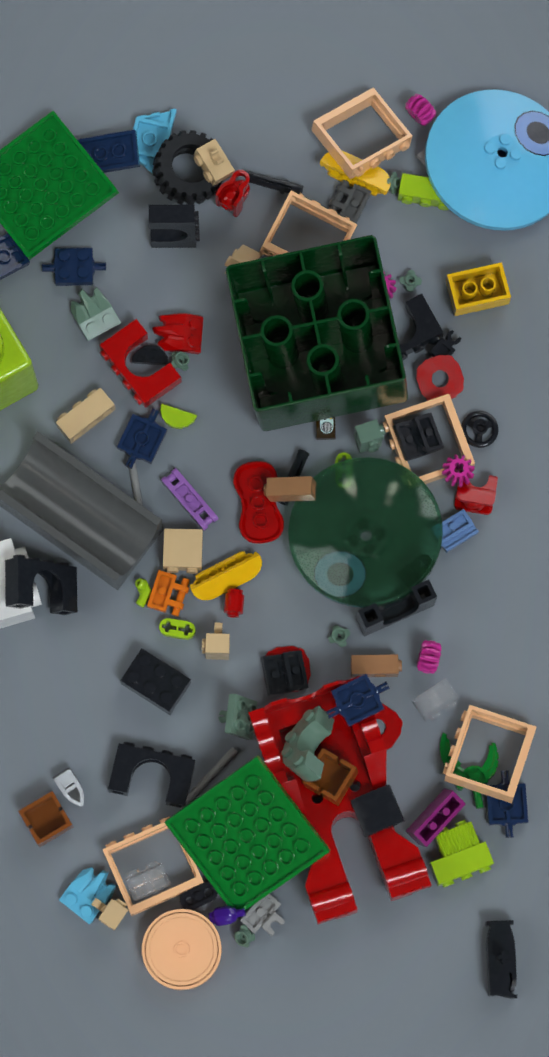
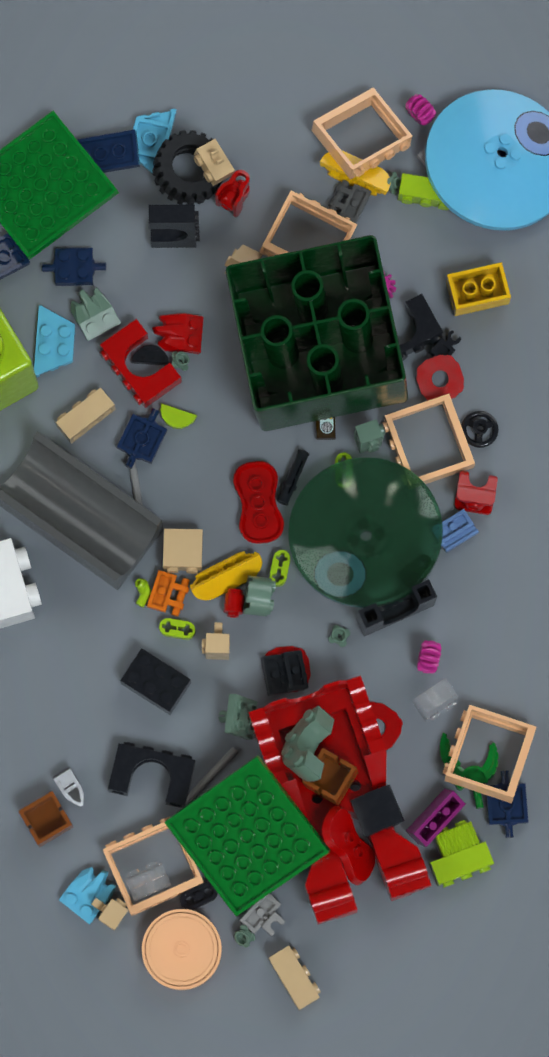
(53, 342): none -> medium azure wing
(60, 578): black arch -> none
(189, 499): medium lavender plate -> none
(225, 915): dark purple plant -> none
(258, 596): none -> sand green brick
(275, 183): black pin -> none
(284, 569): none -> lime beam
(290, 489): medium nougat brick -> none
(294, 977): none -> tan brick
(343, 839): none -> red plate
(357, 700): dark blue plate -> none
(375, 665): medium nougat brick -> none
(410, 286): sand green plate -> none
(418, 436): black slope -> none
(459, 478): dark pink gear -> none
(501, 959): black piece -> none

